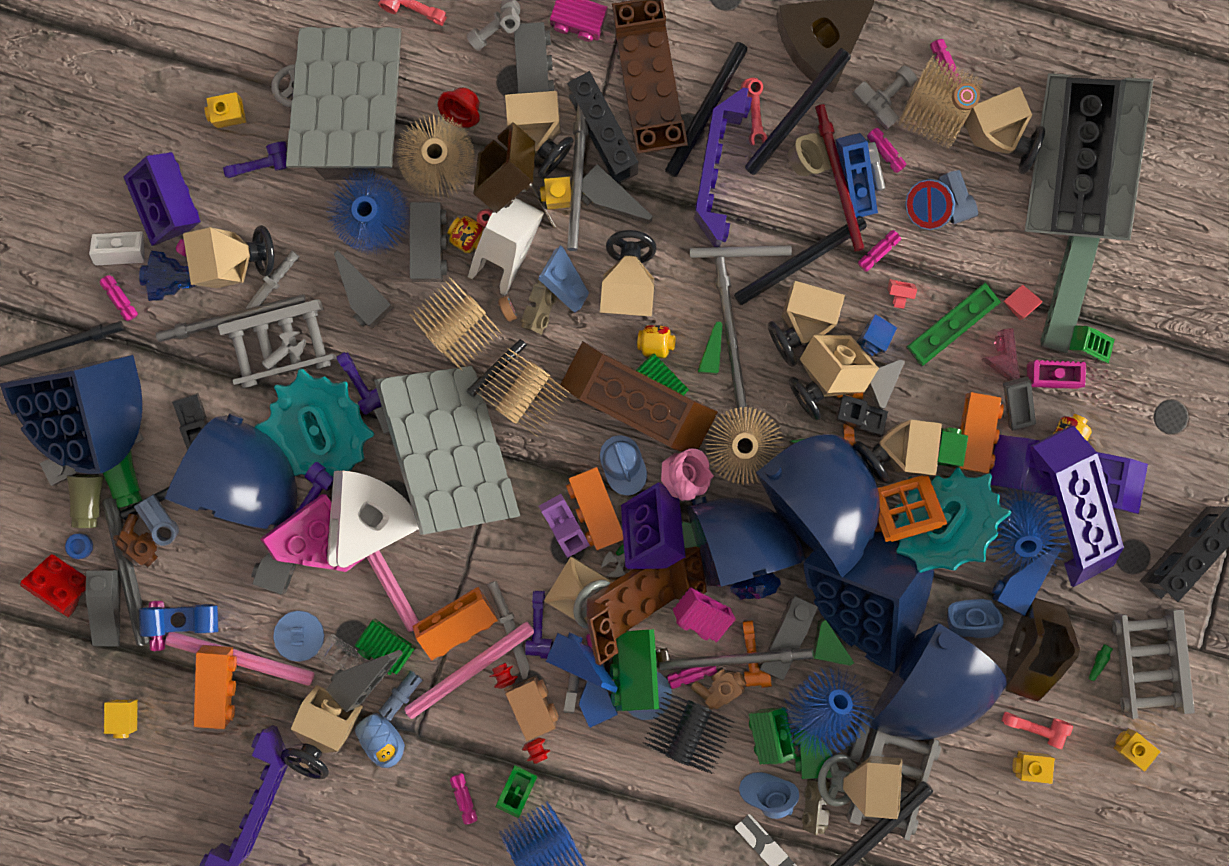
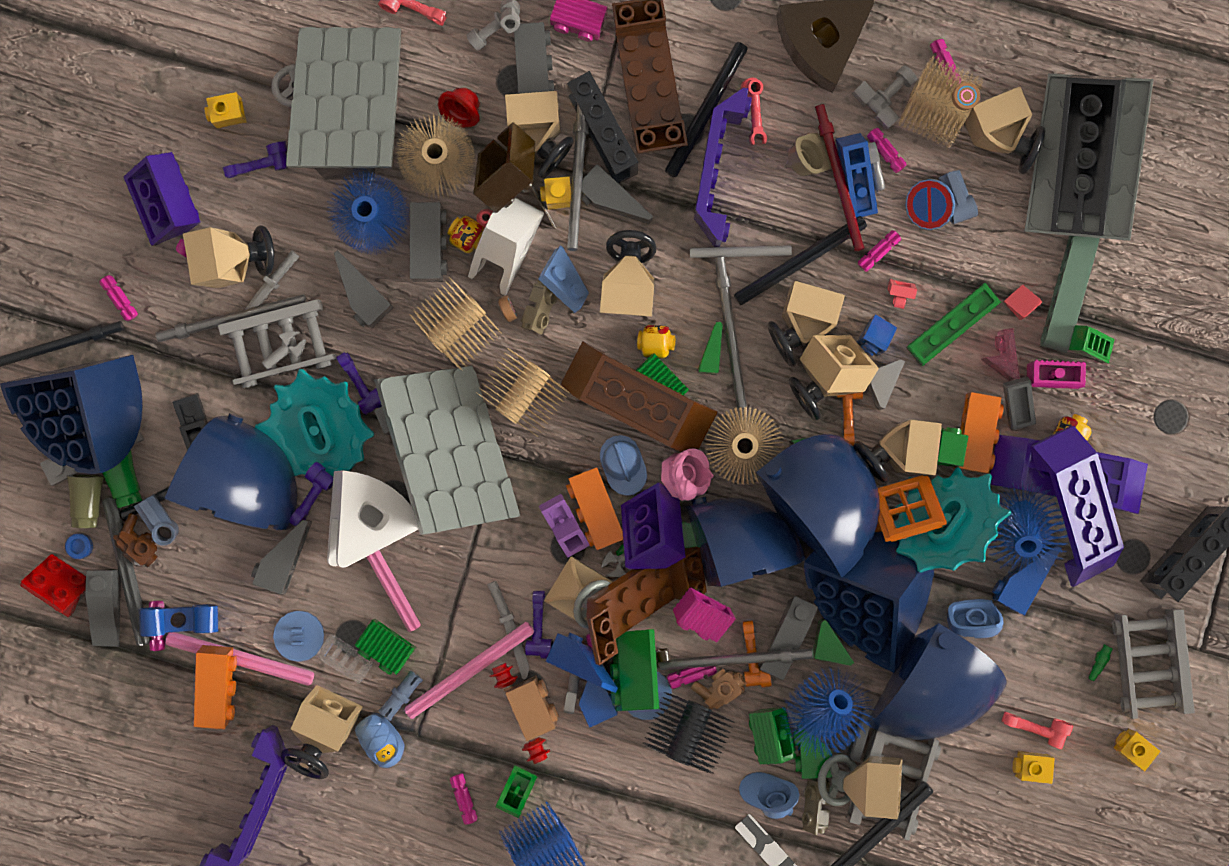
(117, 248): white slope -> none
(120, 717): yellow brick -> none
(163, 276): clear blue rock -> none
(304, 537): dark pink plate -> none
(354, 685): dark grey slope -> none
(454, 623): orange brick -> none
(517, 348): black bar -> none
(756, 587): clear blue rock -> none
(798, 111): black axle -> none
(862, 416): black slope -> none
(1040, 650): dark brown piece -> none

